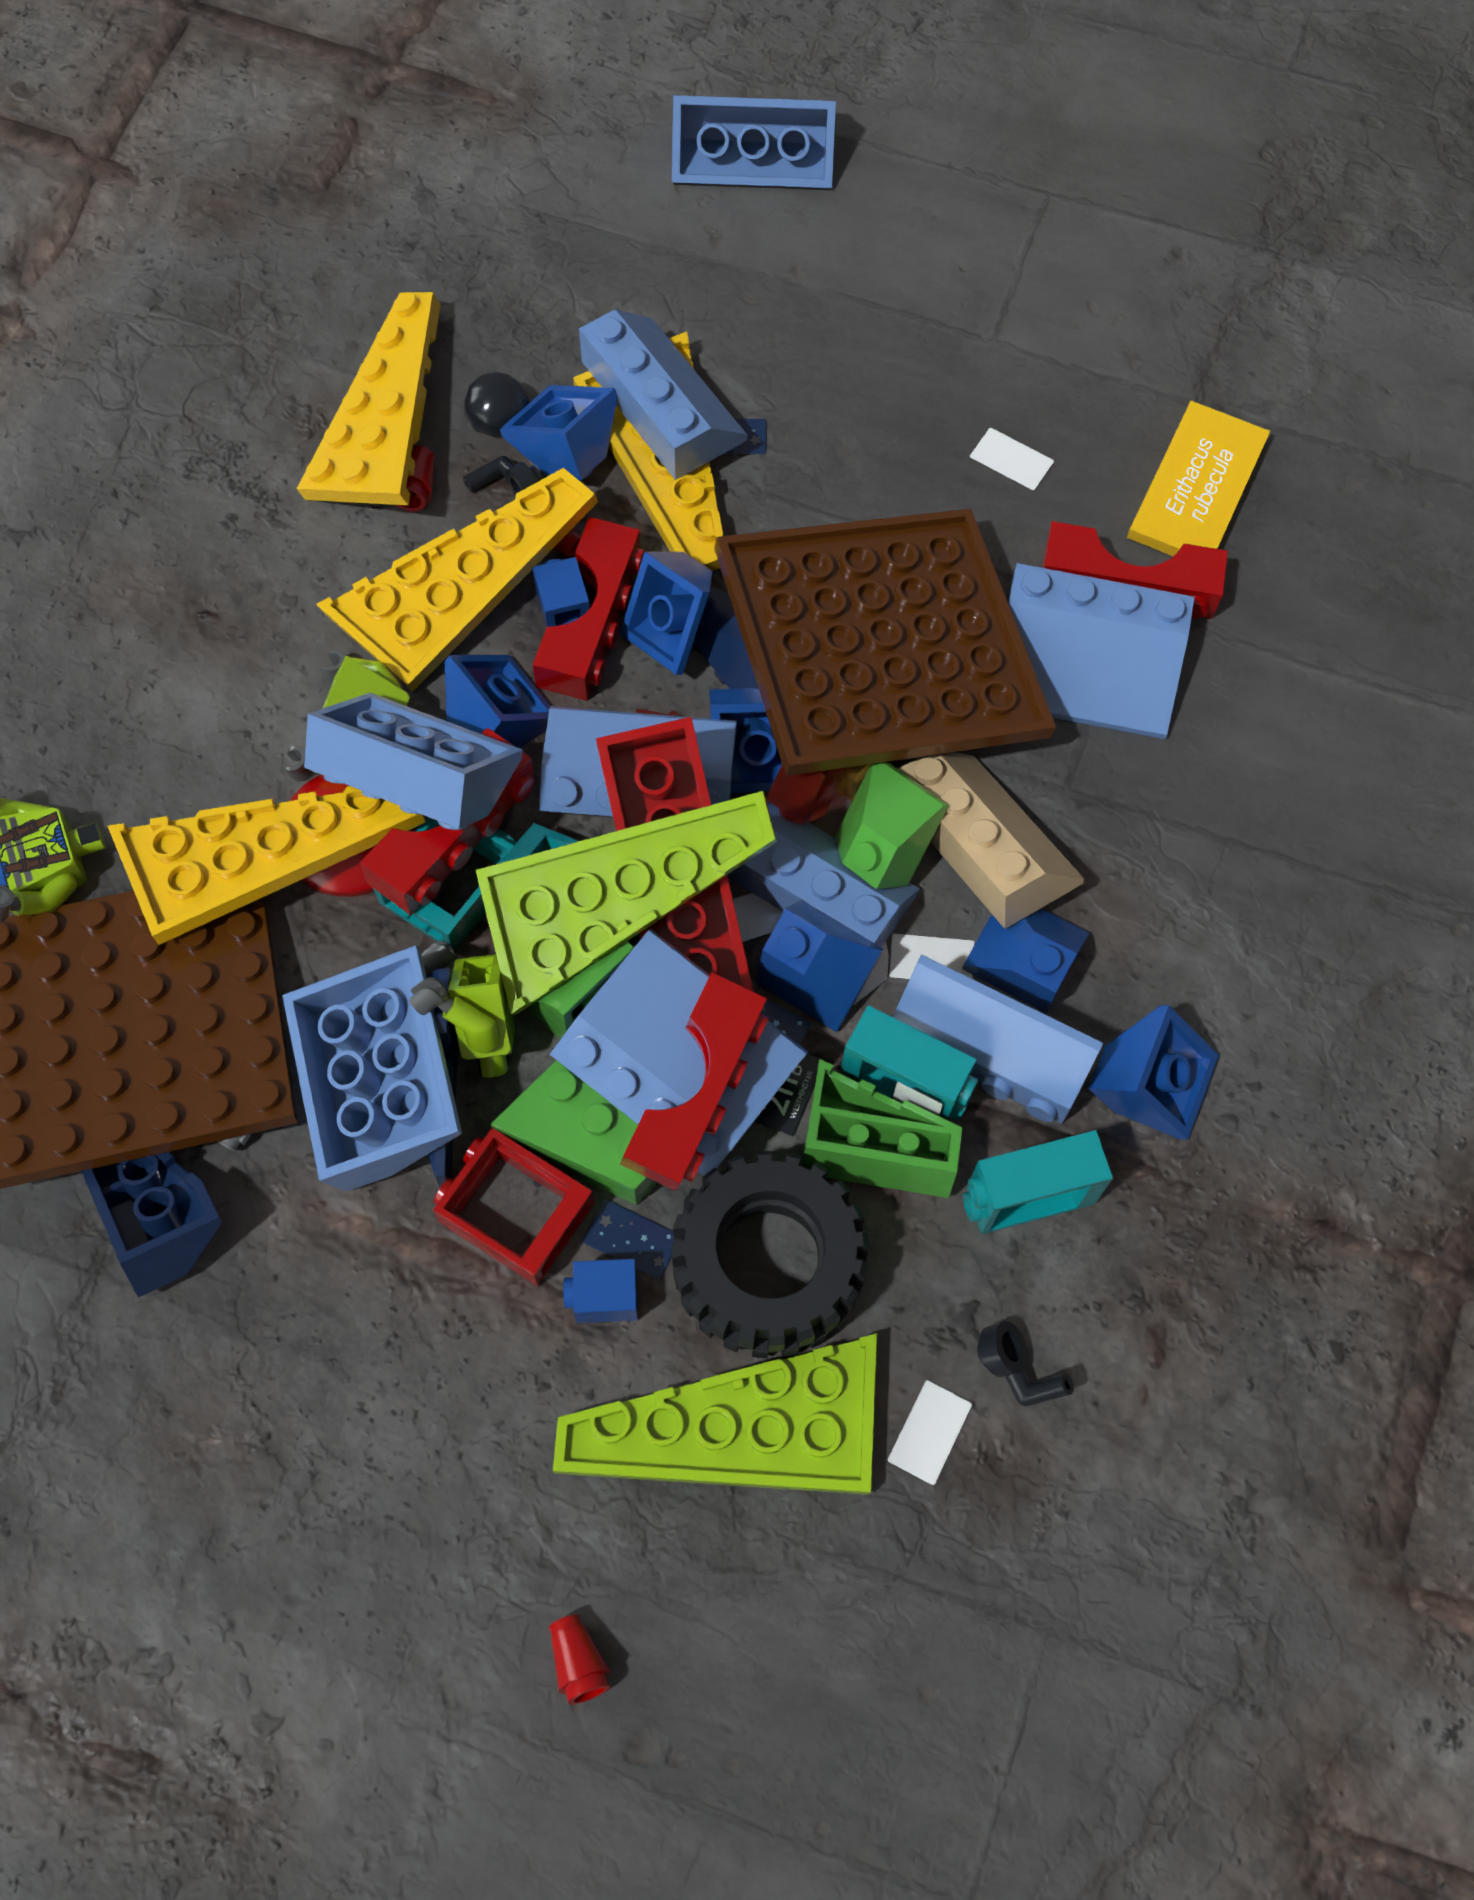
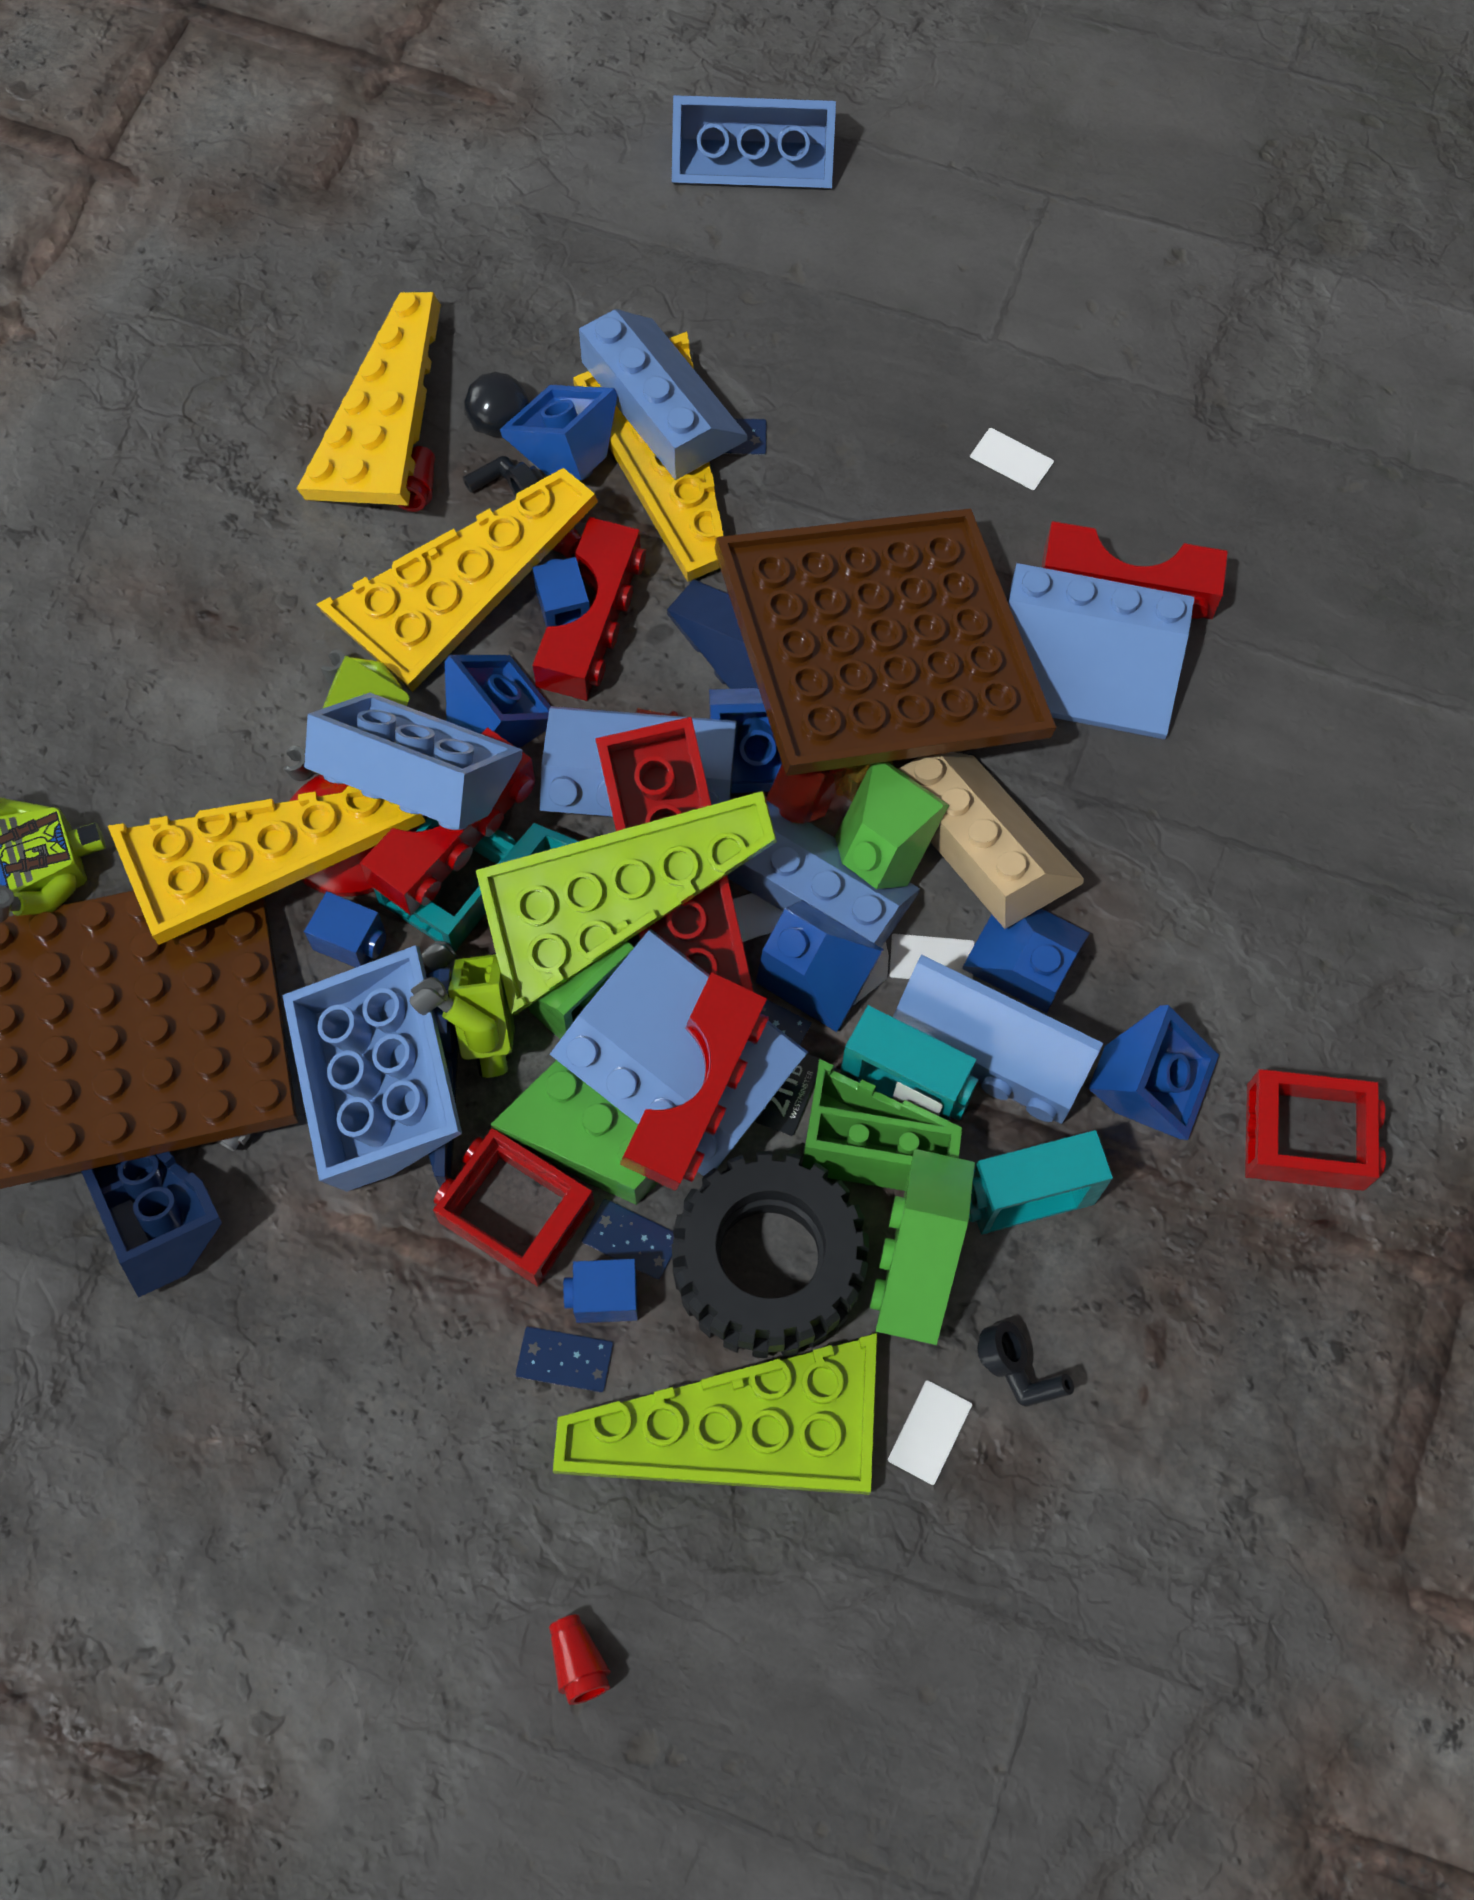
(345, 931): none -> blue brick
(564, 1359): none -> dark blue sticker
(667, 607): blue slope -> none
(925, 1247): none -> bright green wedge
(1198, 481): yellow tile -> none
(1262, 1131): none -> red window

